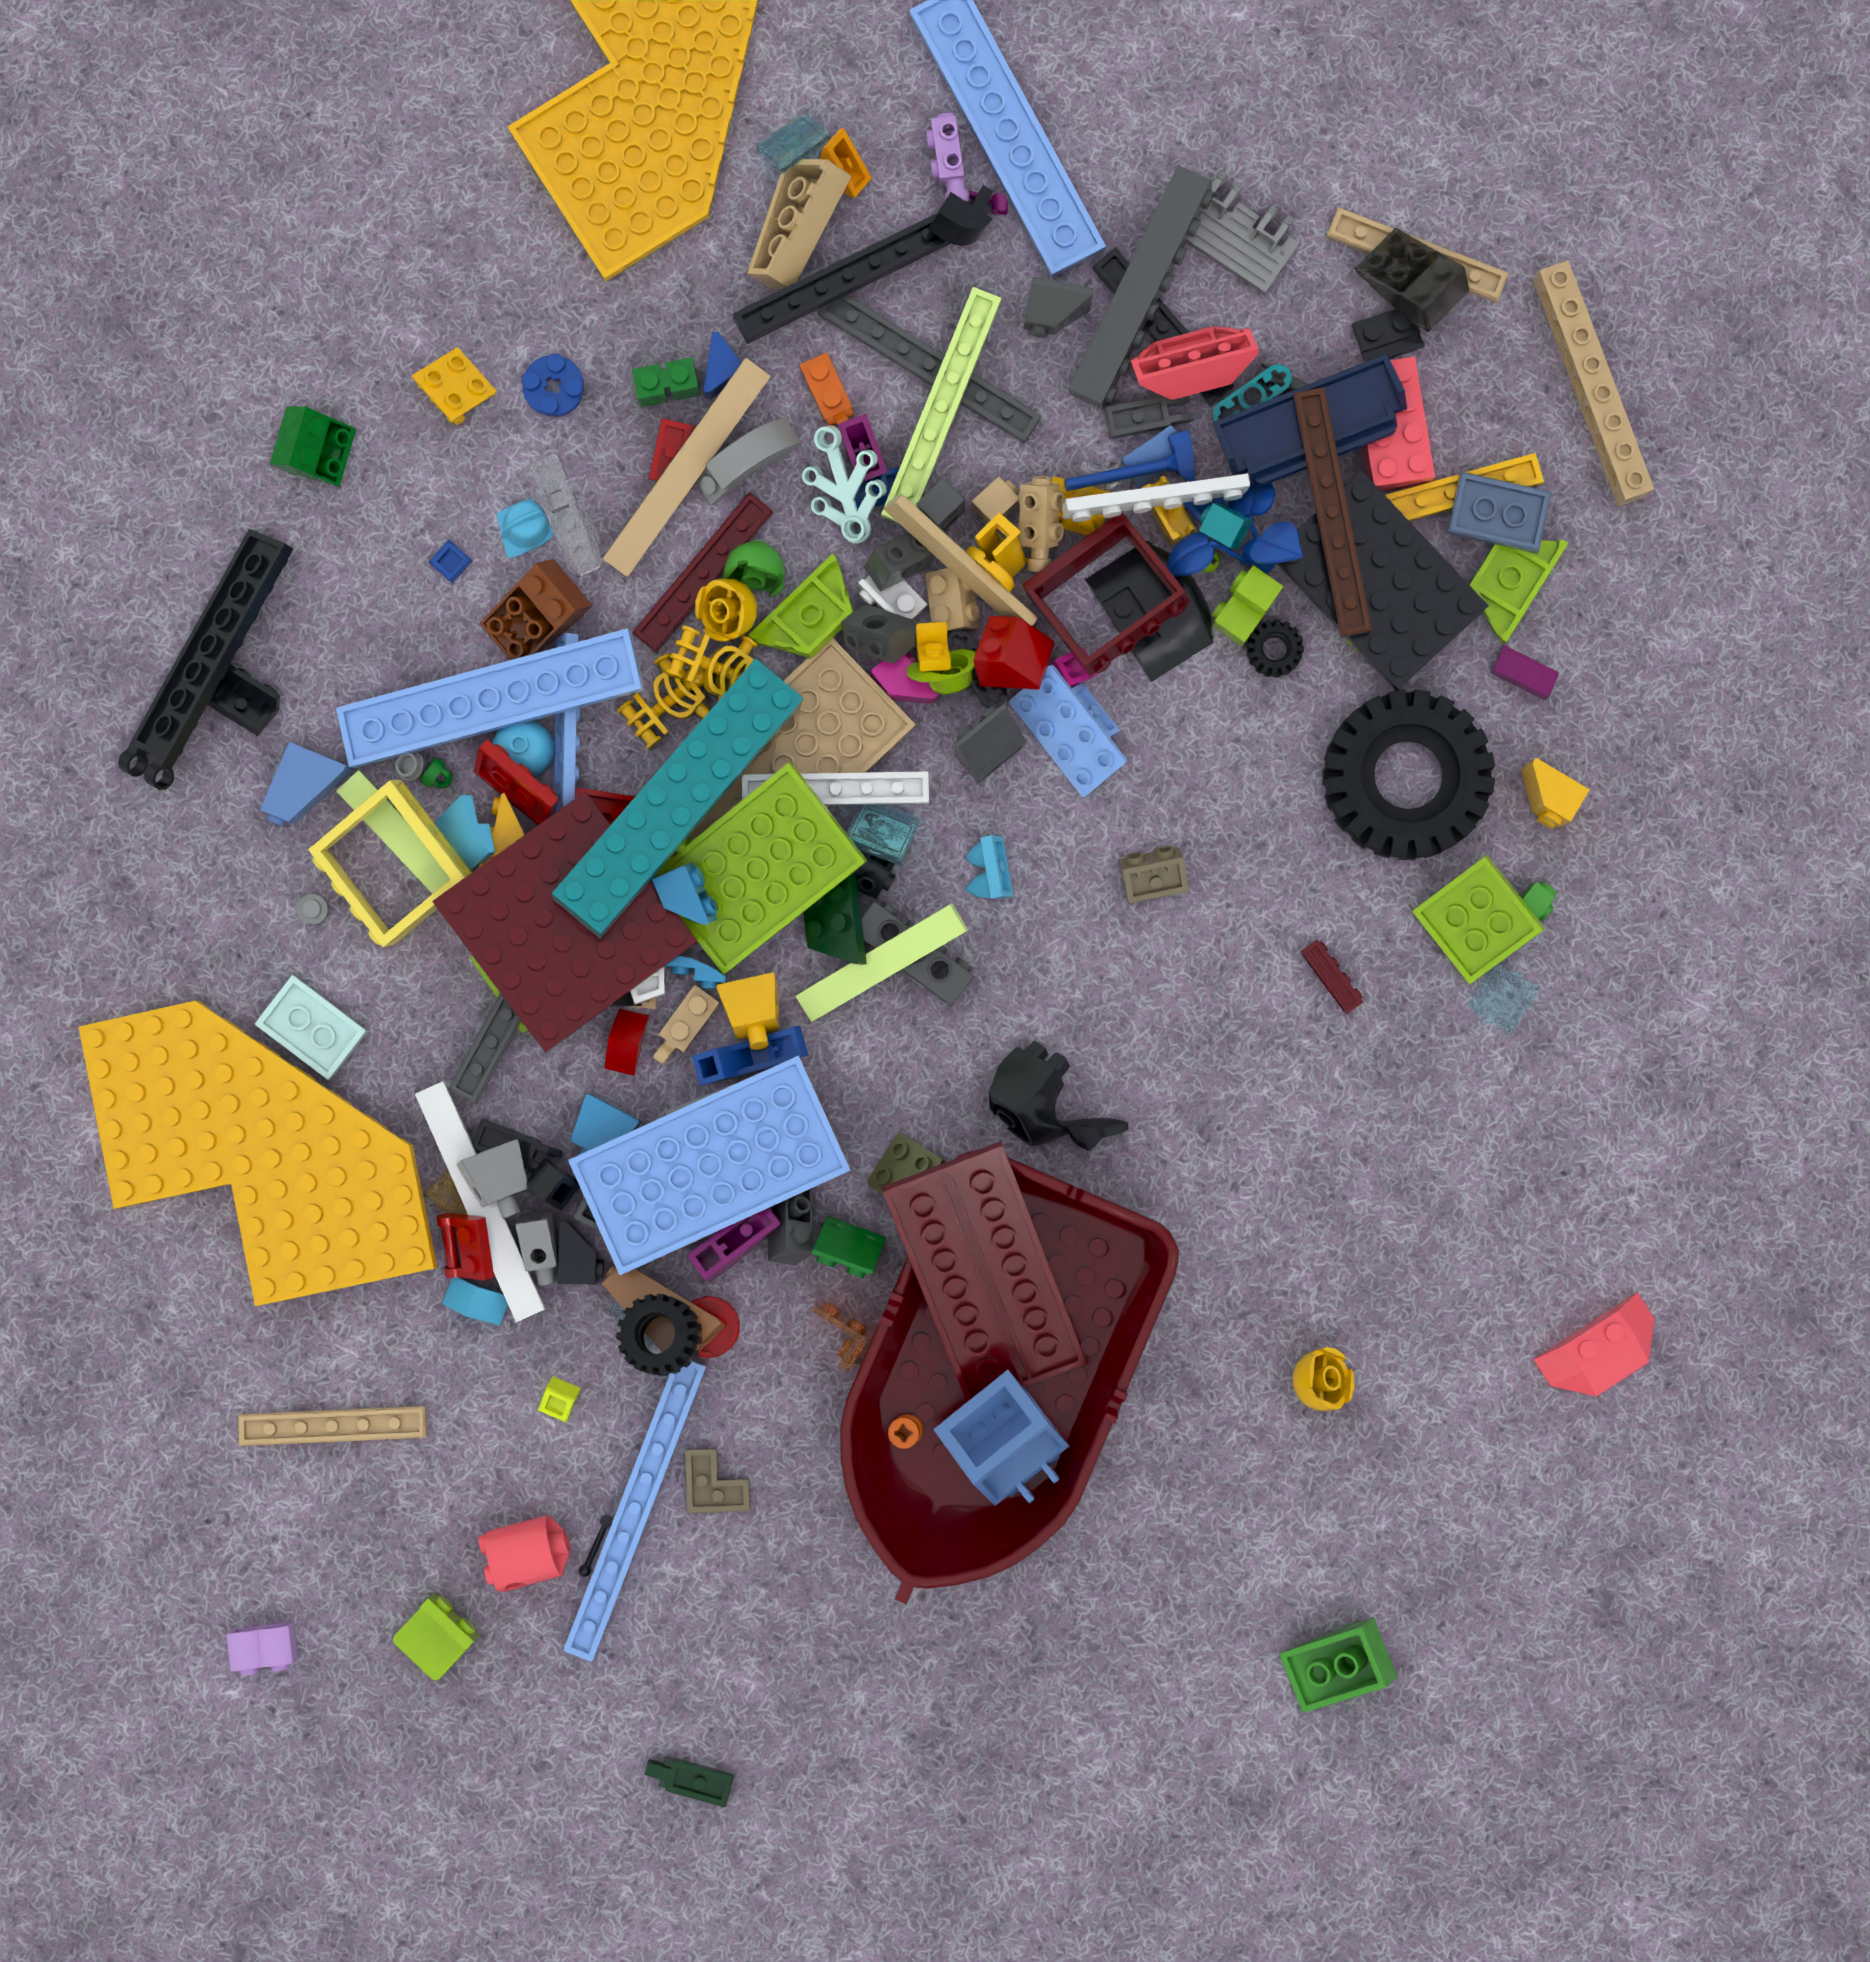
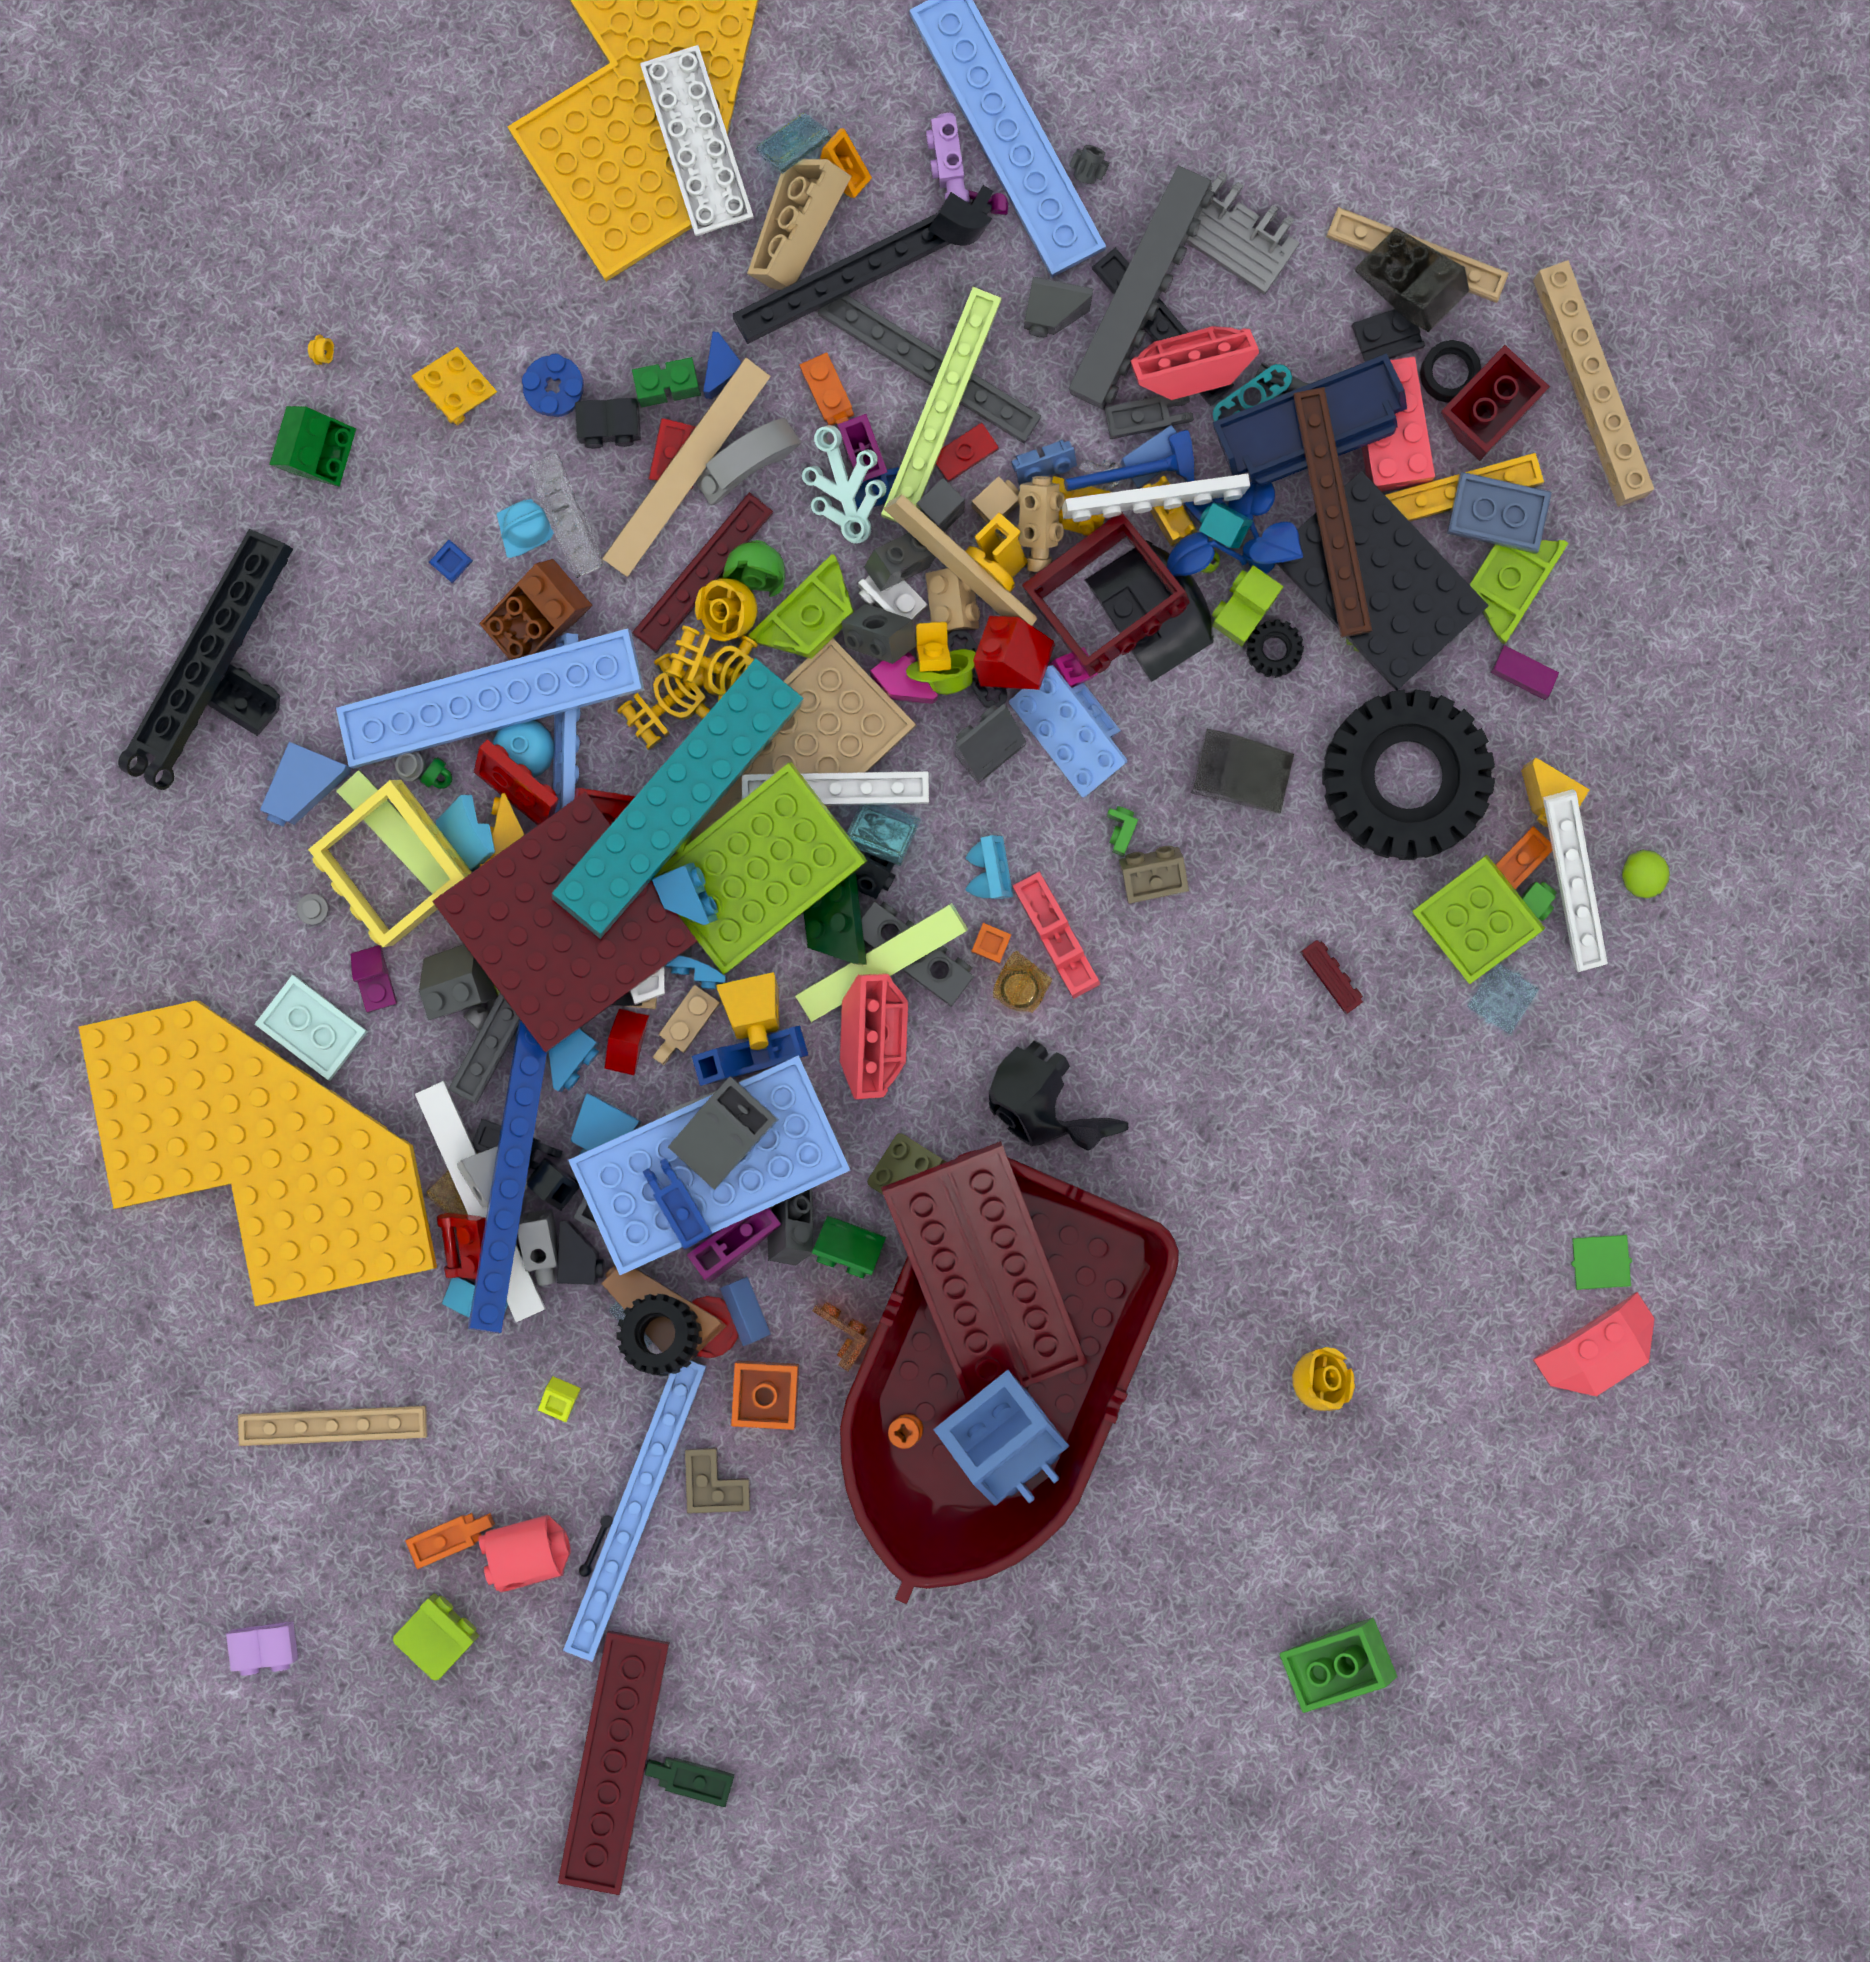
(317, 347): none -> yellow plate
(373, 978): none -> magenta slope
(447, 1538): none -> orange hinge
(453, 983): none -> dark grey slope
(476, 1017): none -> light grey hinge
(508, 1184): none -> blue plate
(569, 1057): none -> dark azure slope
(608, 422): none -> black brick
(613, 1762): none -> dark red plate
(678, 1207): none -> blue hinge
(696, 140): none -> white plate
(722, 1132): none -> dark grey slope
(745, 1311): none -> medium blue slope
(765, 1395): none -> orange brick
(873, 1035): none -> coral wedge
(965, 452): none -> red plate
(991, 943): none -> orange plate
(1021, 984): none -> clear yellow piece
(1056, 935): none -> coral slope
(1057, 459): none -> medium blue hinge
(1089, 164): none -> dark grey gear
(1122, 836): none -> bright green bracket
(1242, 771): none -> clear smoke slope
(1447, 347): none -> black tyre
(1493, 402): none -> dark red slope
(1524, 856): none -> orange hinge
(1575, 880): none -> white tile
(1601, 1262): none -> bright green piece
(1645, 874): none -> lime hair

